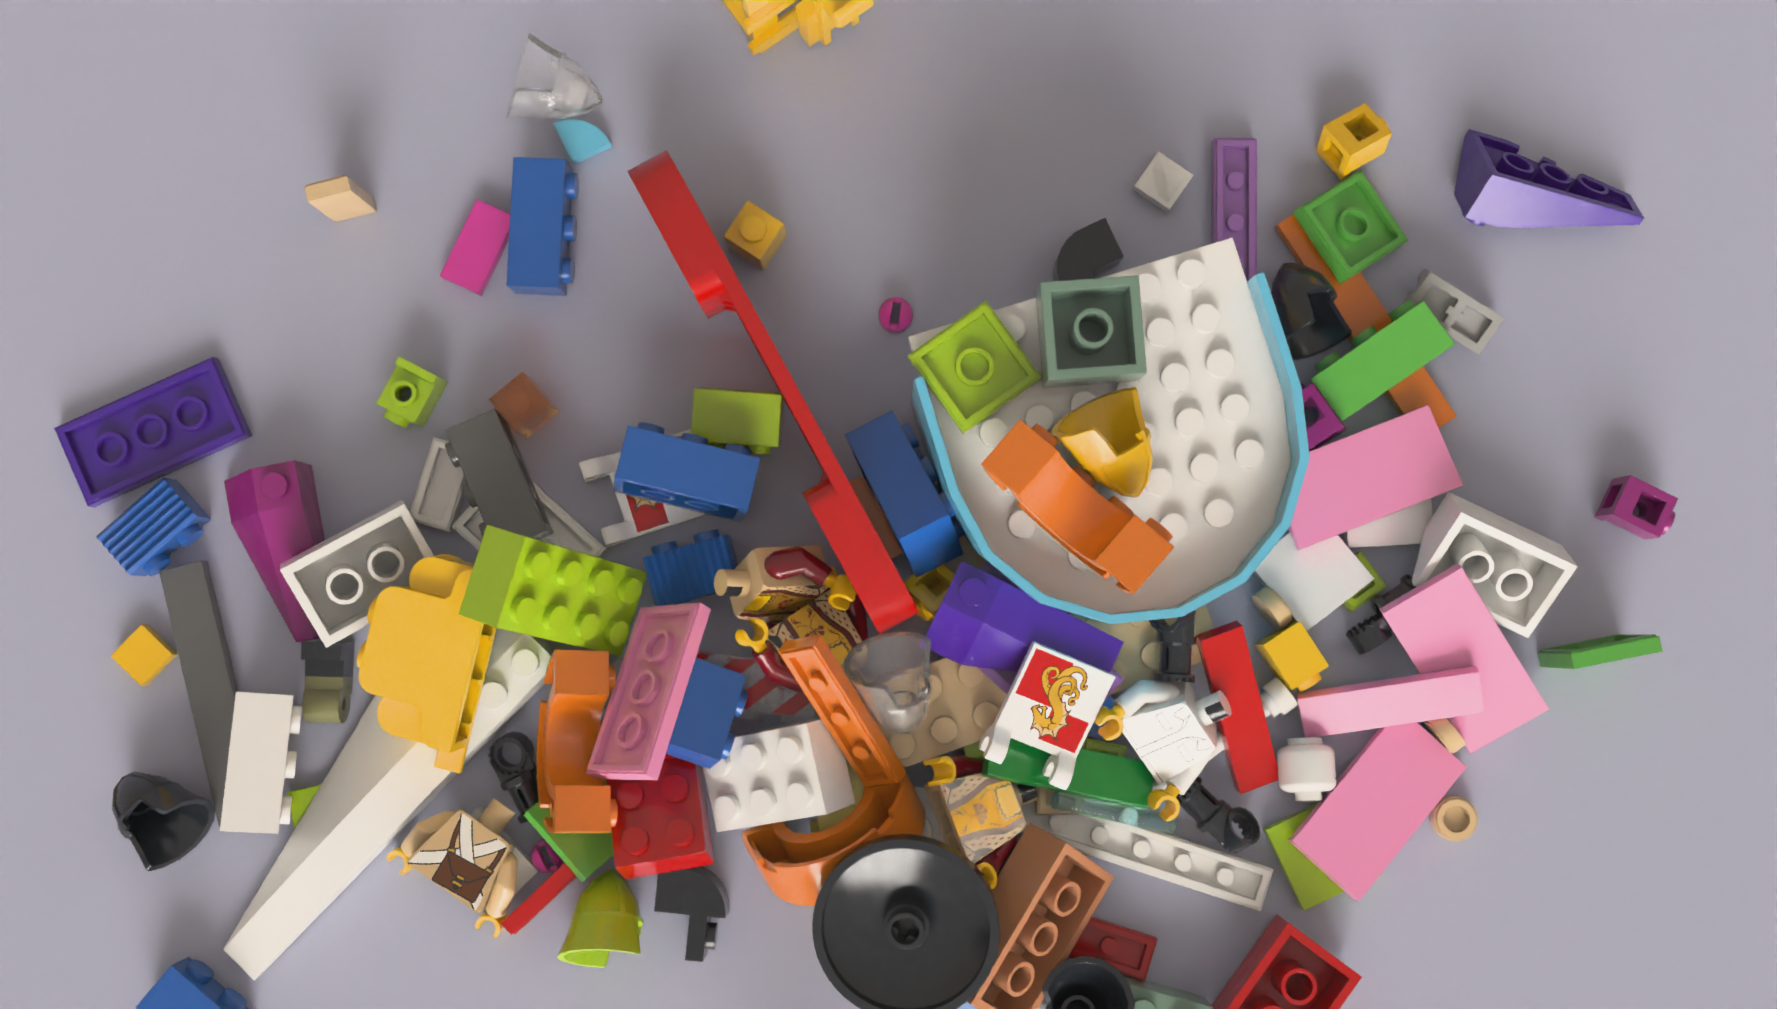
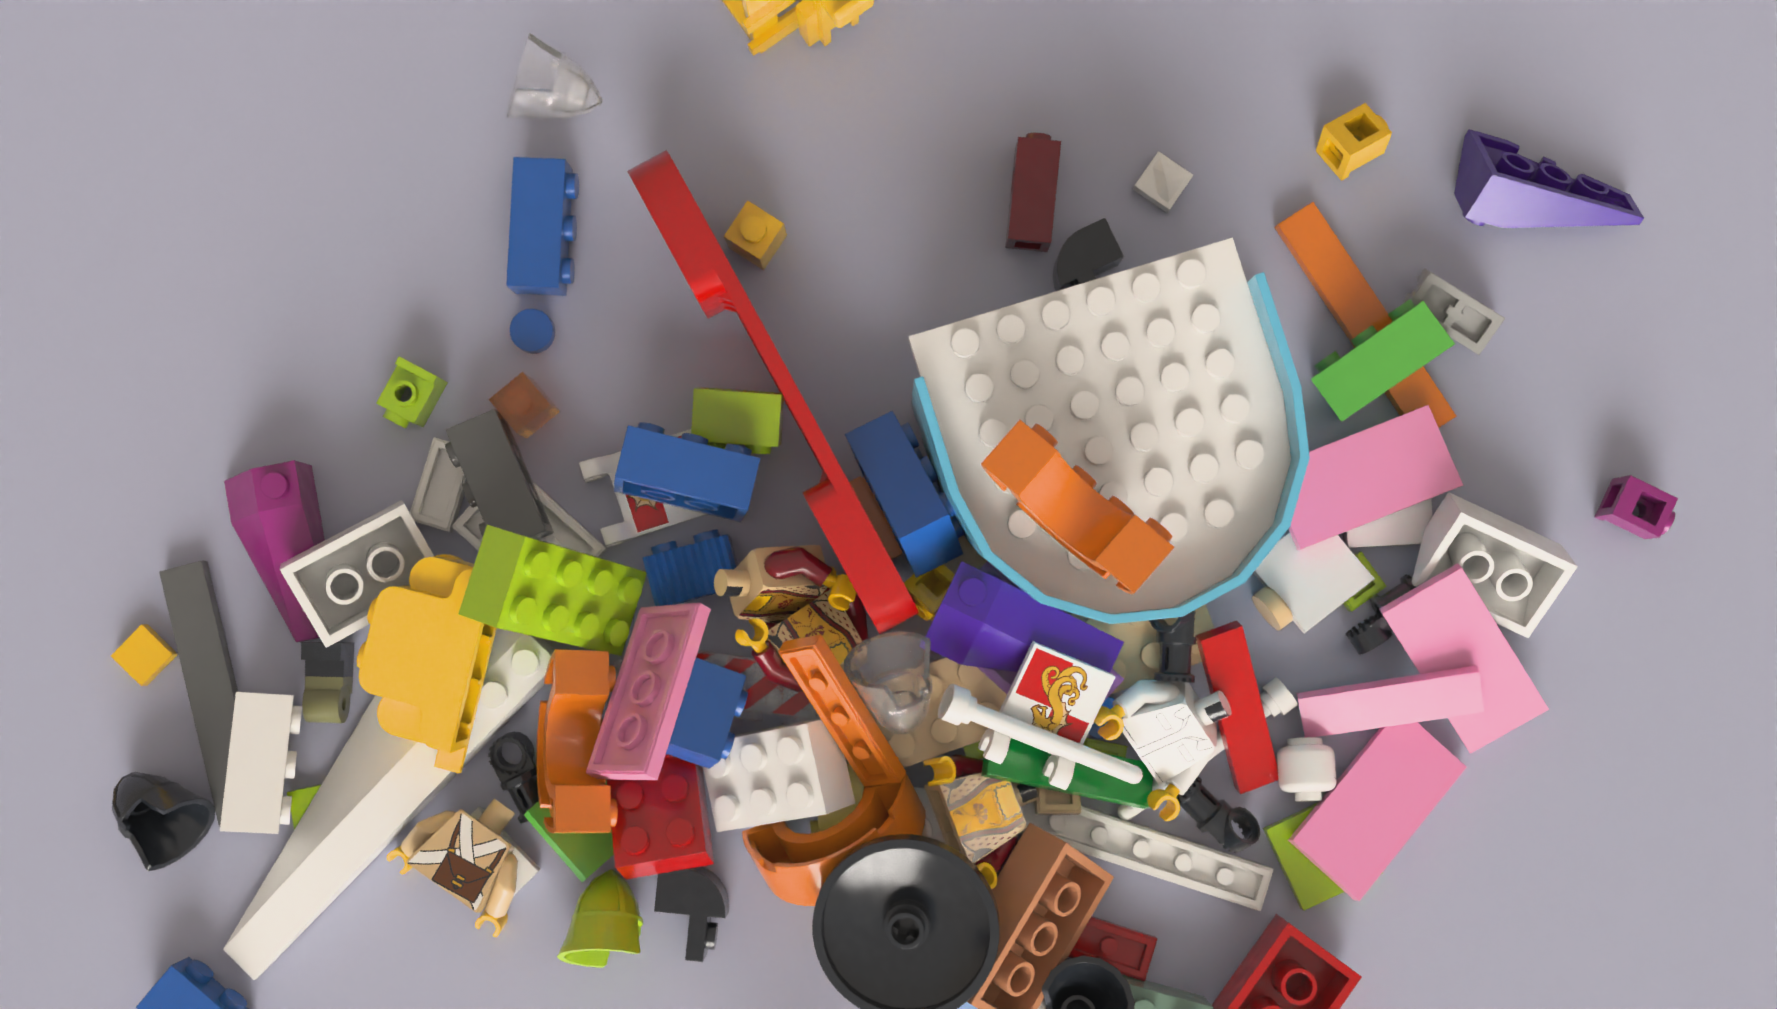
(153, 432): dark purple tile -> none
(154, 528): blue brick -> none
(340, 198): tan tile -> none
(478, 248): dark pink tile -> none
(532, 331): none -> blue tile
(539, 861): dark pink hinge -> none
(539, 899): red tile -> none
(581, 139): medium azure tile -> none
(905, 315): dark pink hinge -> none
(959, 706): none -> white piece
(974, 367): lime tile -> none
(1033, 193): none -> dark red brick
(1090, 331): sand green brick -> none
(1110, 441): yellow helmet -> none
(1111, 812): clear light blue bar -> none
(1235, 197): medium lavender tile -> none
(1292, 656): yellow brick -> none
(1307, 310): black helmet -> none
(1327, 424): magenta brick -> none
(1350, 226): bright green tile -> none
(1446, 734): tan tile -> none
(1454, 818): tan tile -> none
(1599, 651): bright green tile -> none

